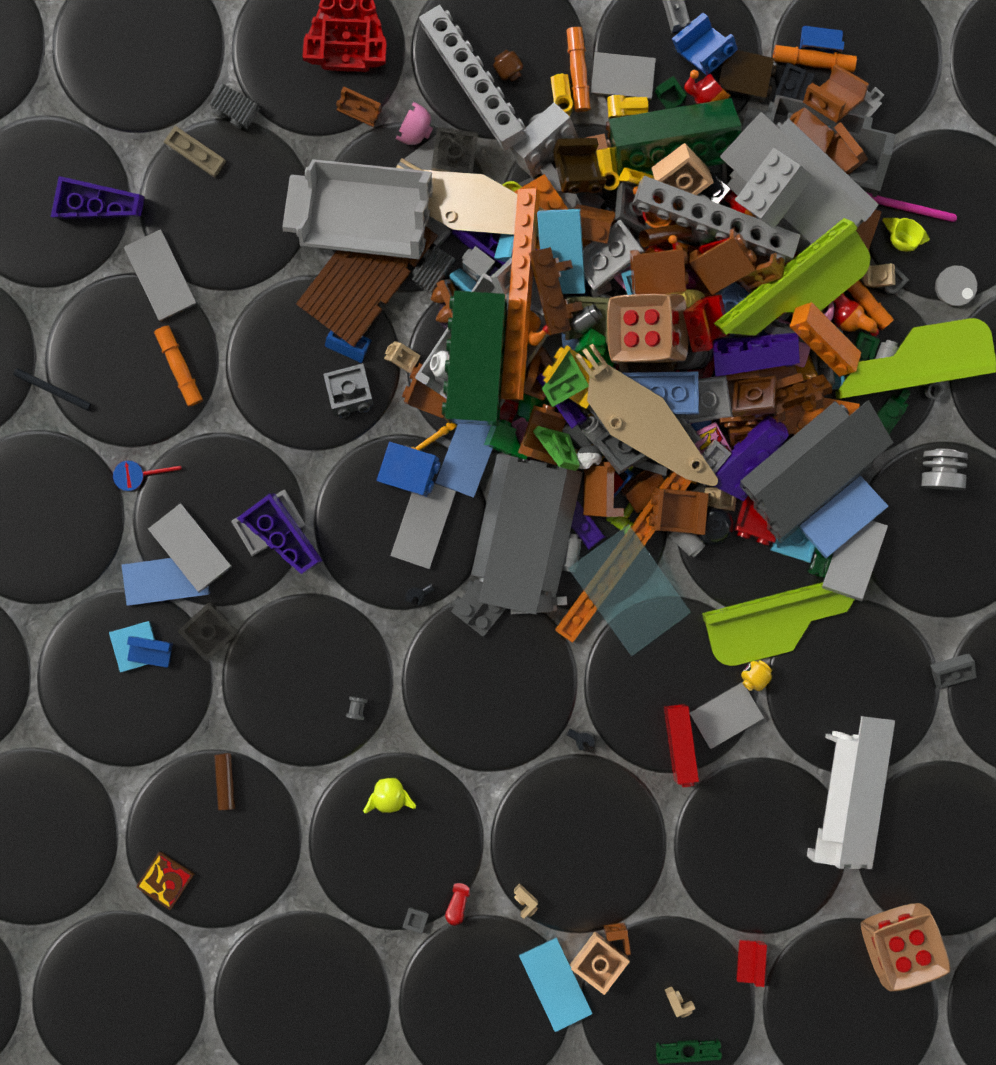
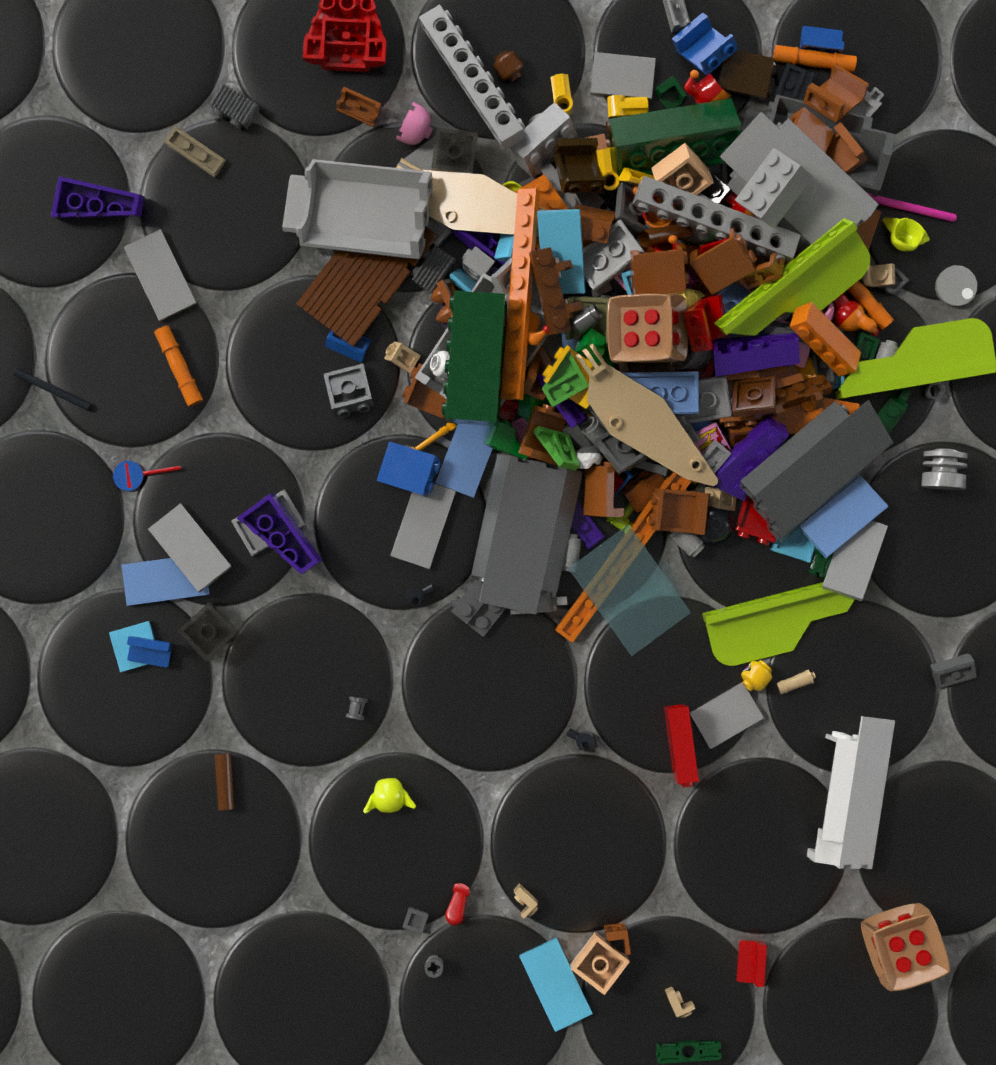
(165, 880): tile -> none
(429, 970): none -> dark grey bush
(578, 69): orange piece -> none
(799, 680): none -> tan piece

